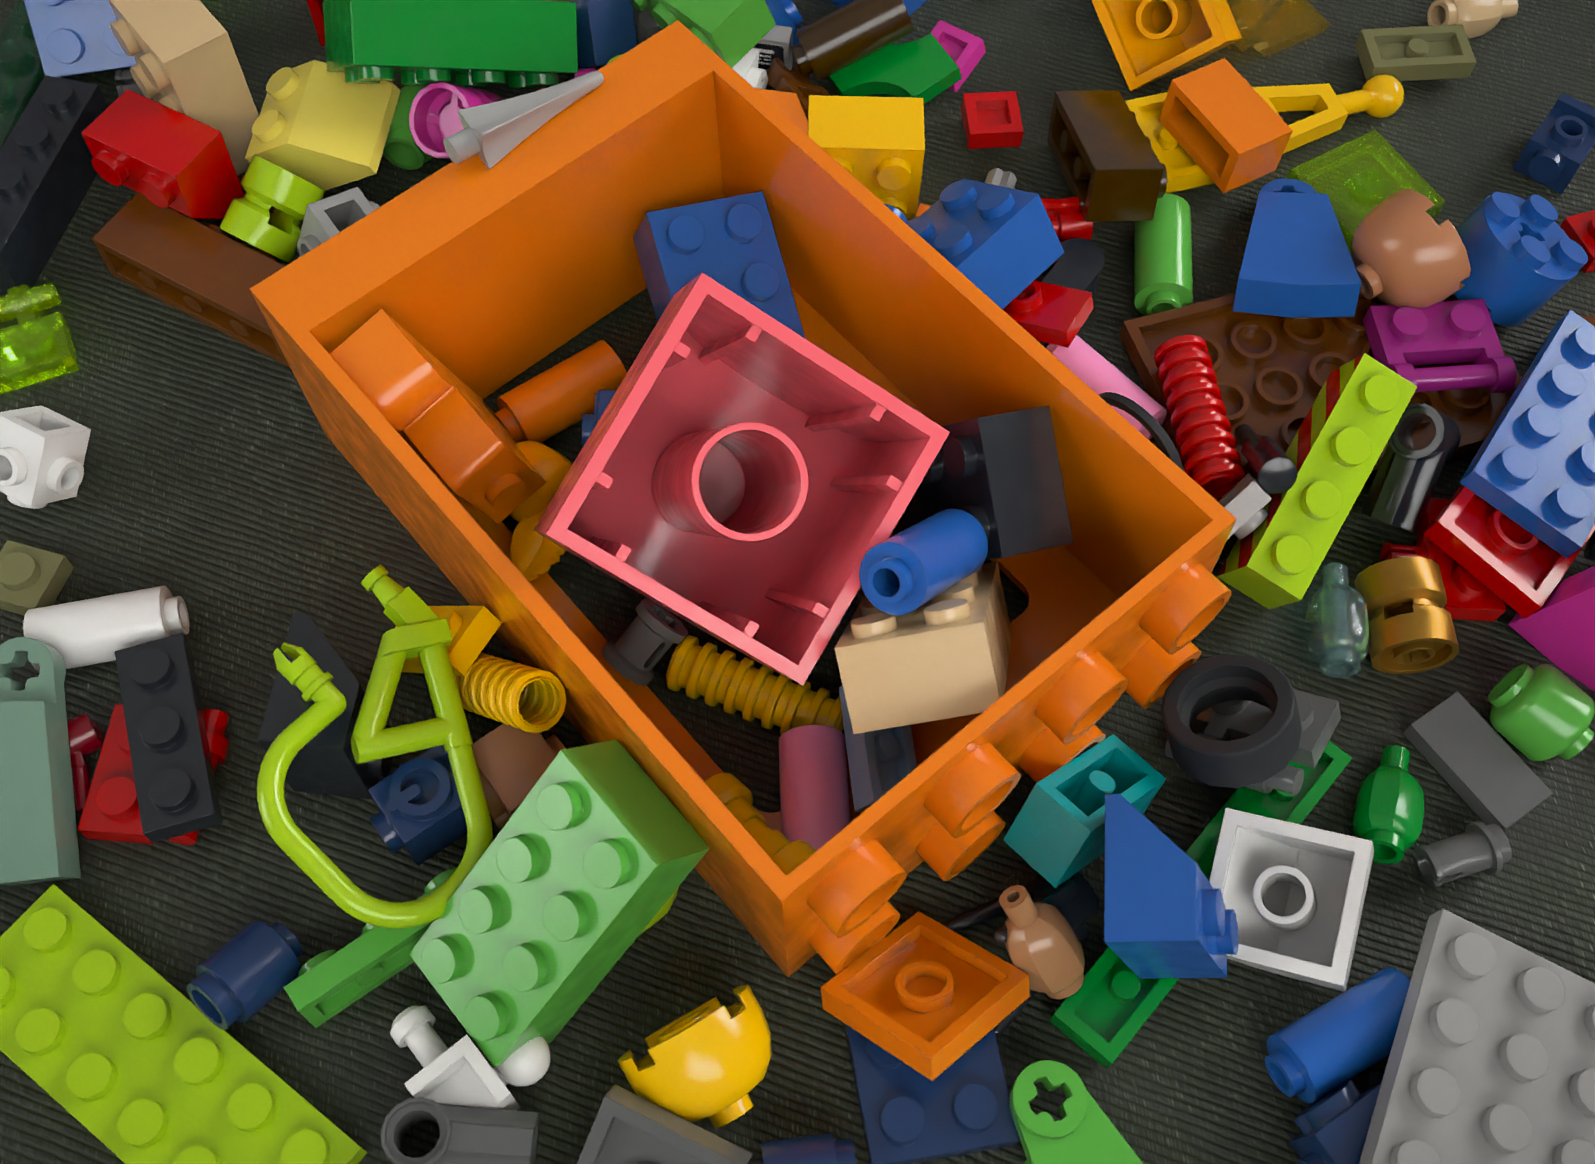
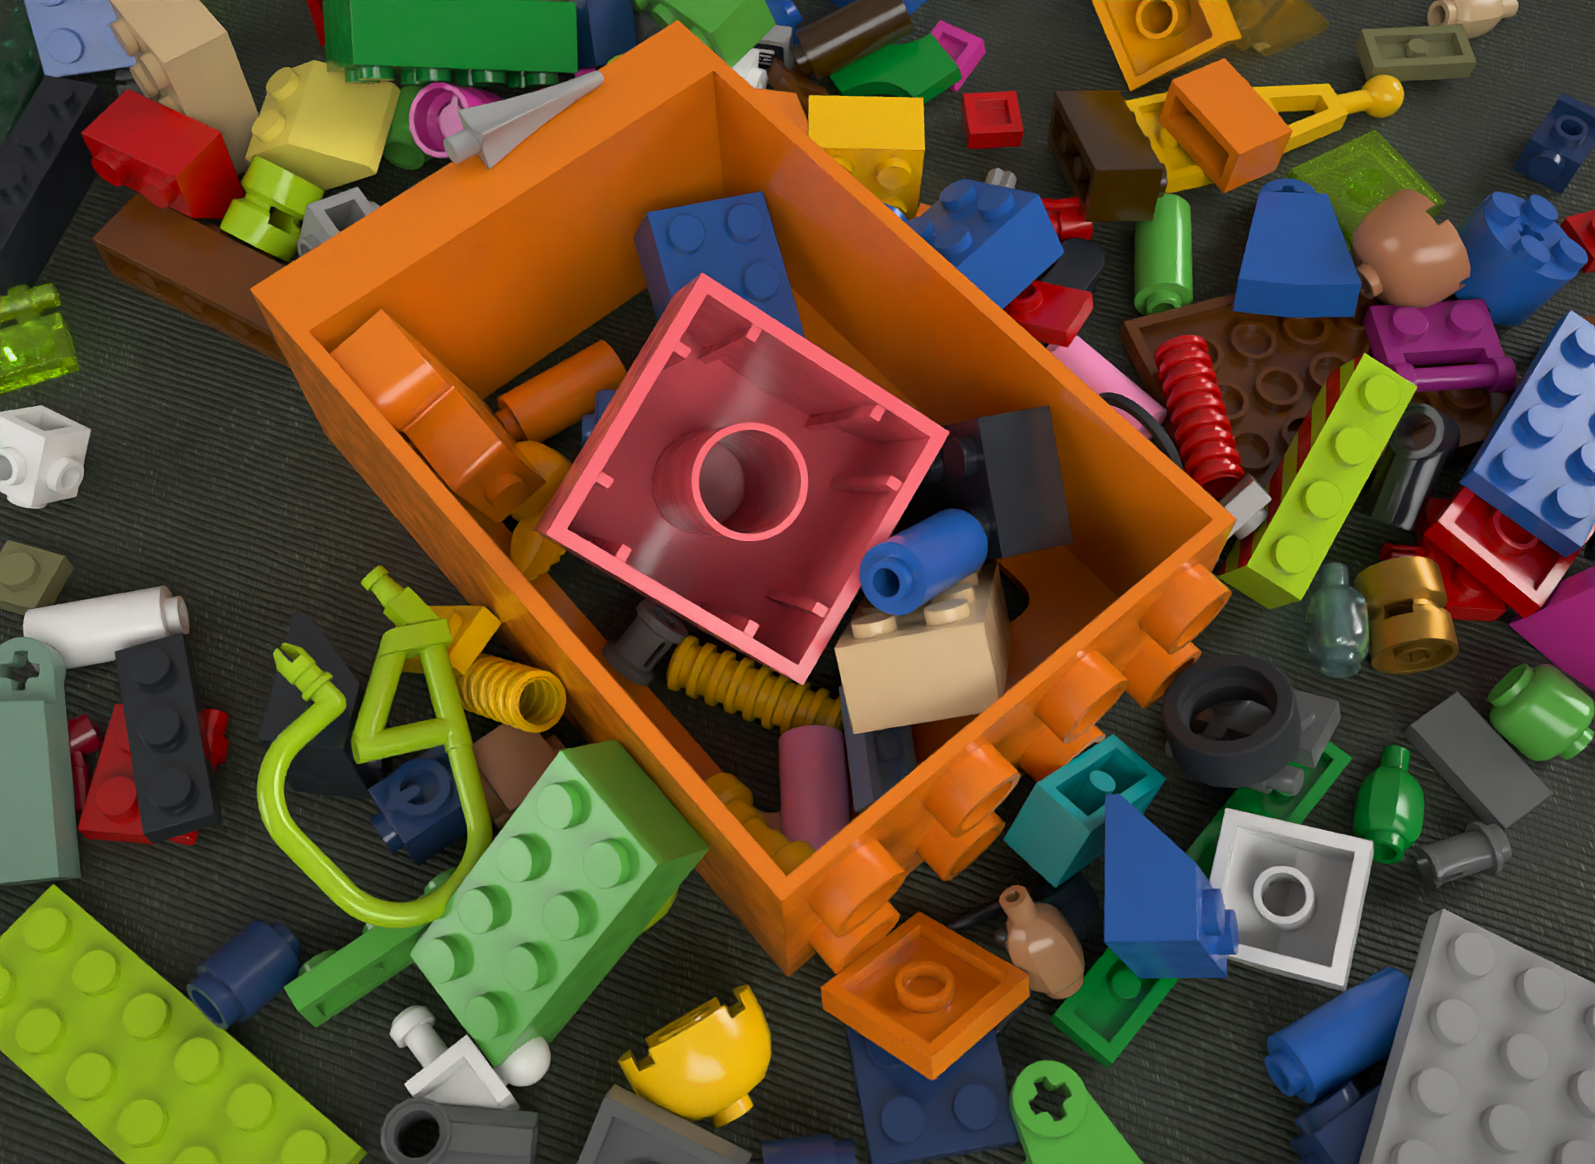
(1266, 461): black axle -> none

